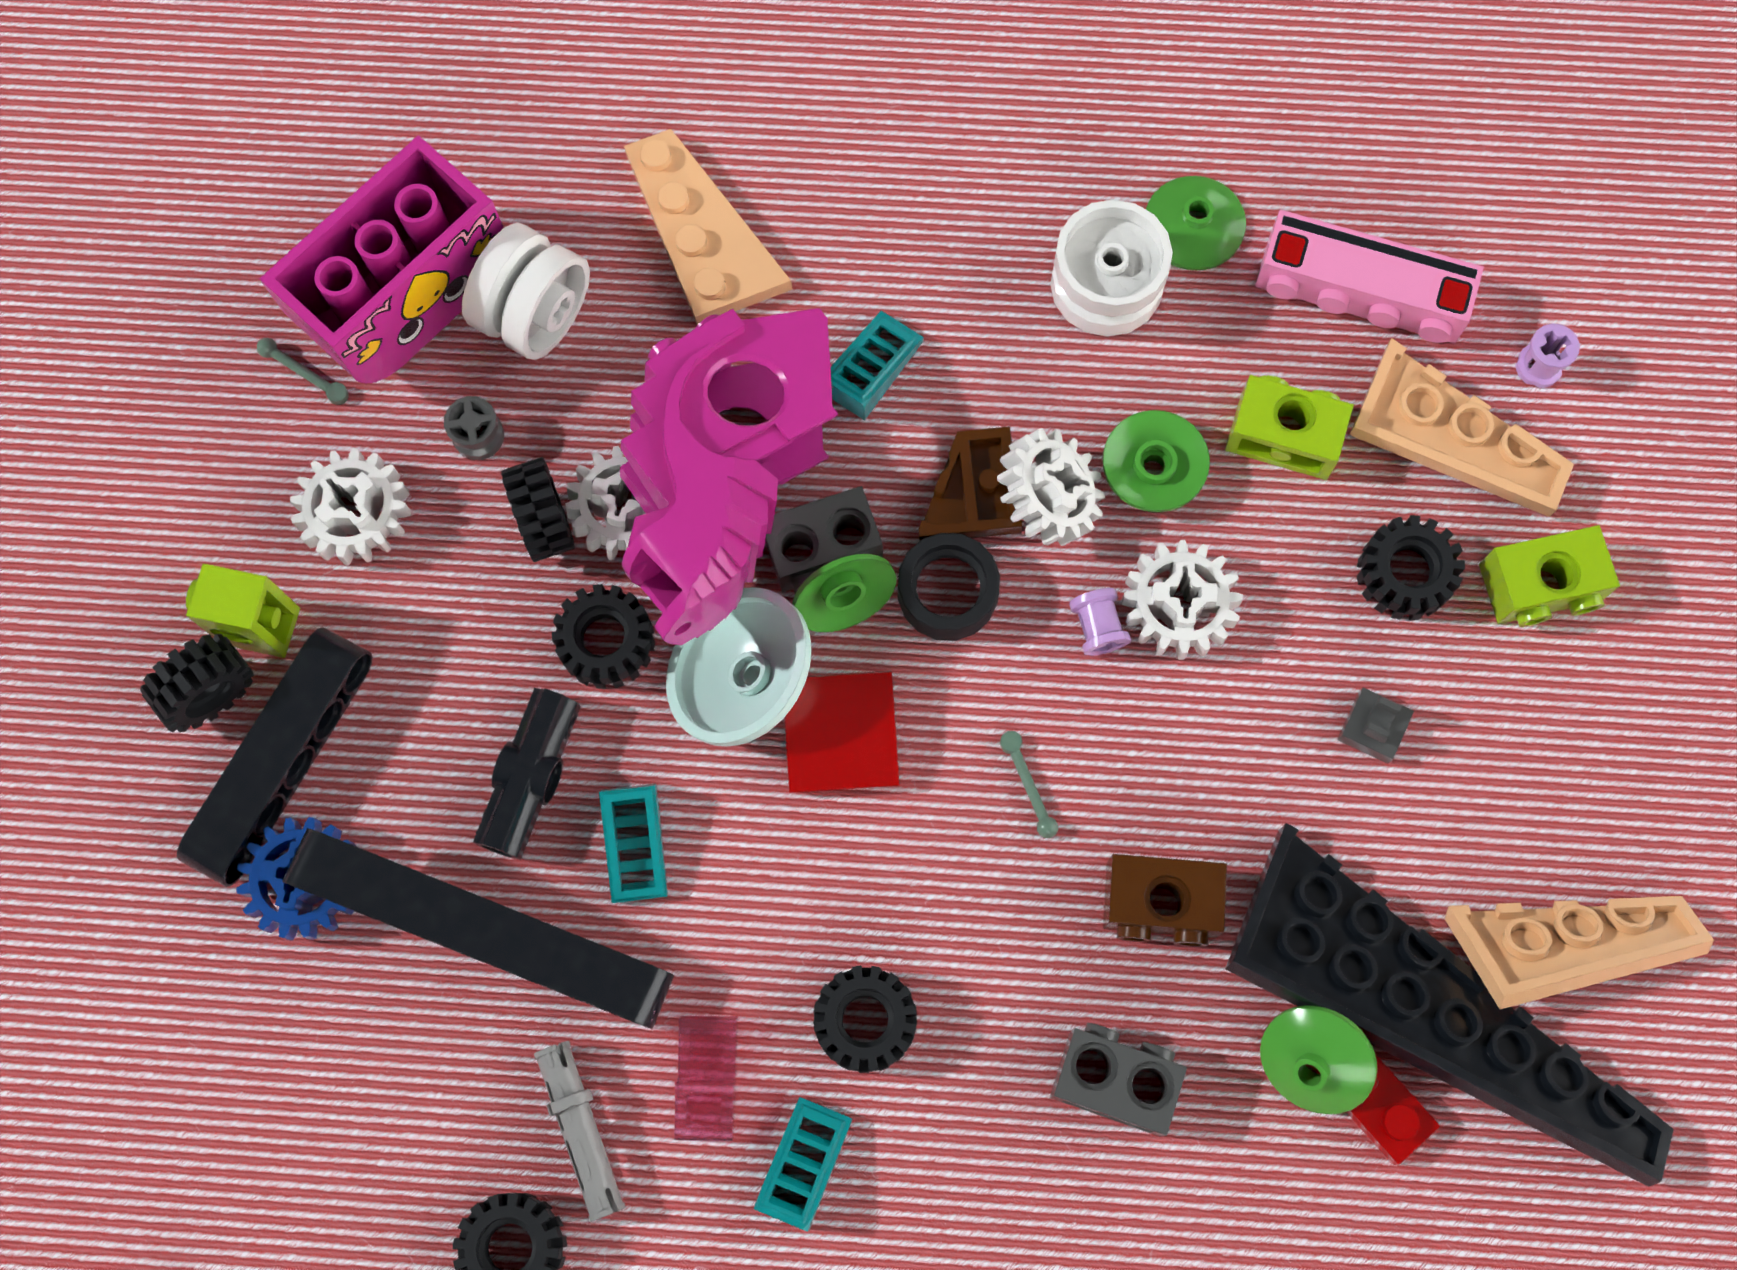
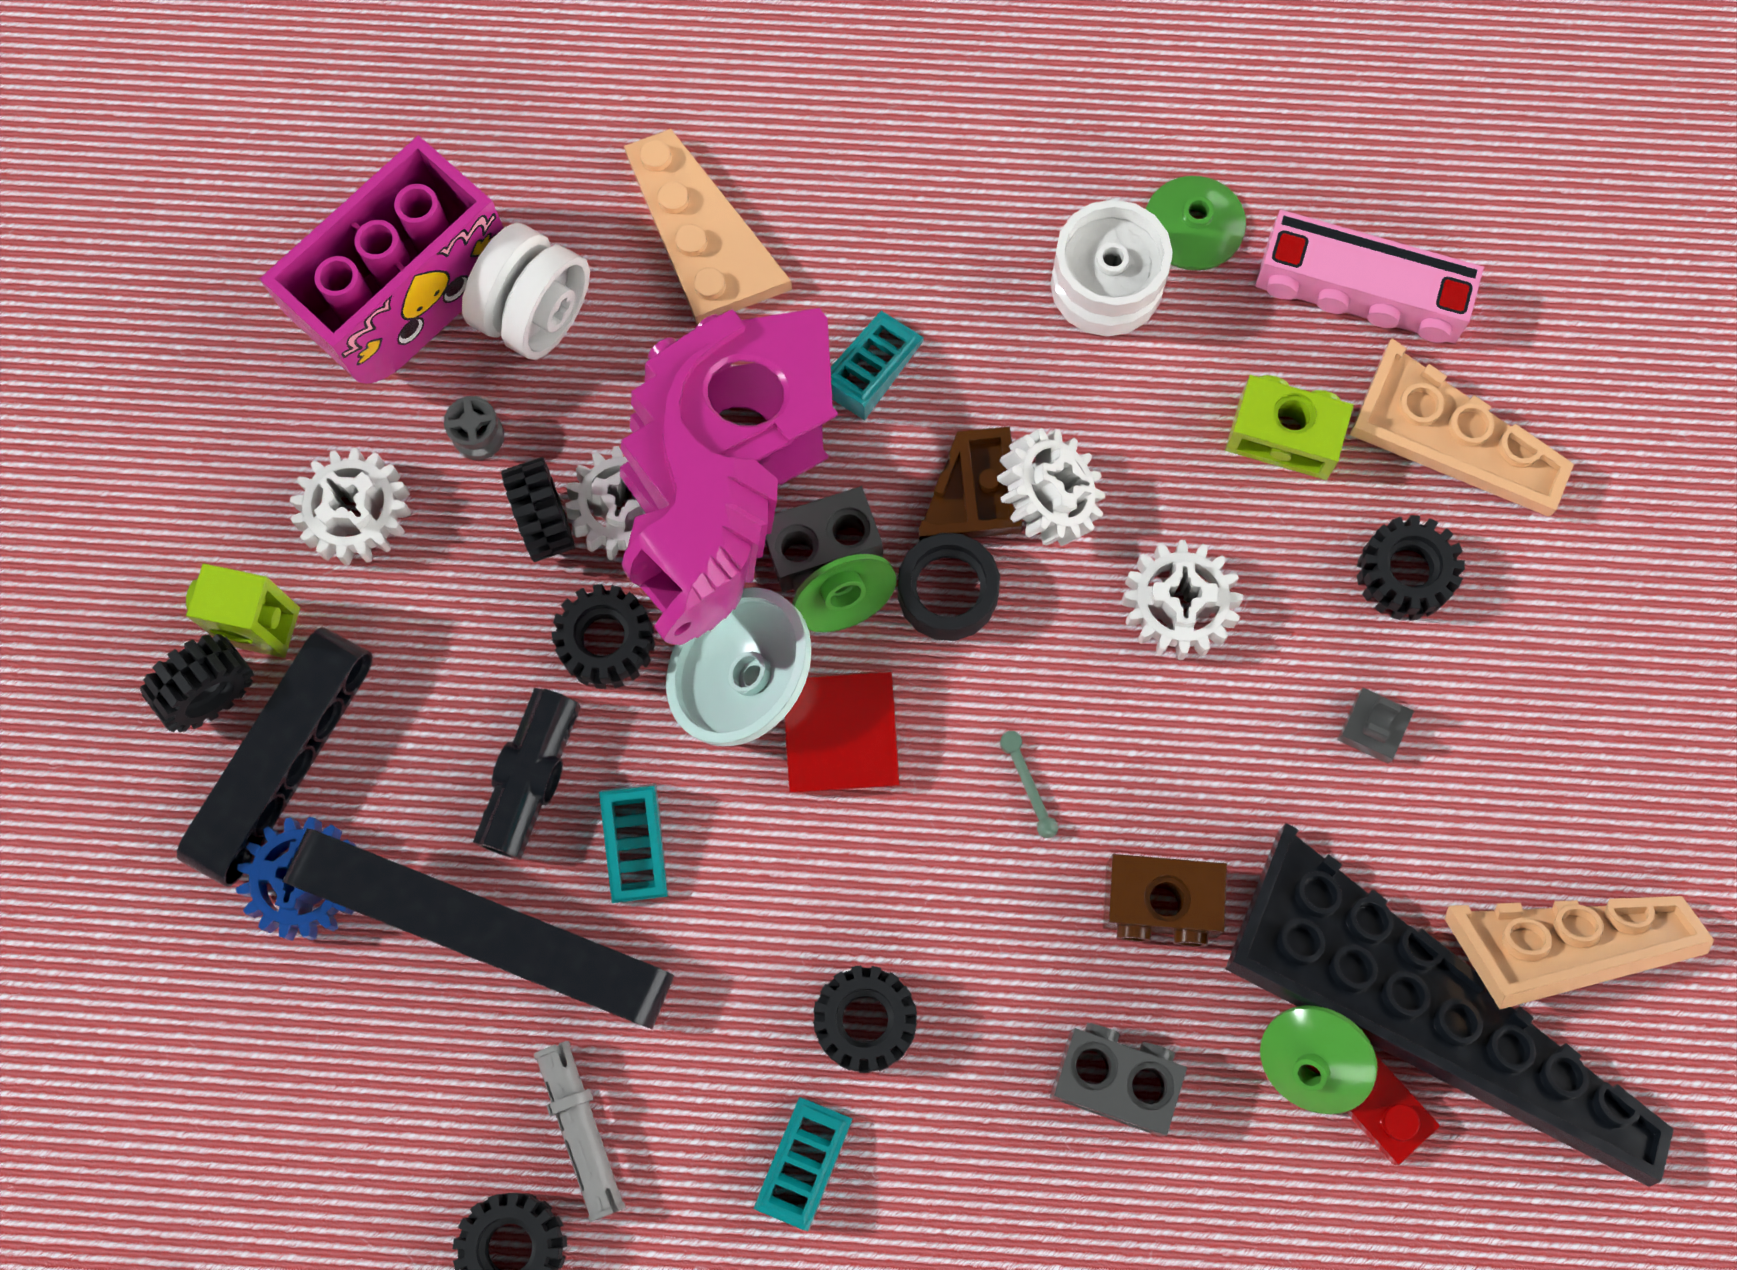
(335, 392): sand green hinge -> none
(706, 1078): clear pink slope -> none
(1100, 621): lavender bush -> none
(1162, 439): bright green dish -> none
(1545, 349): lavender bush -> none
(1574, 558): lime brick -> none

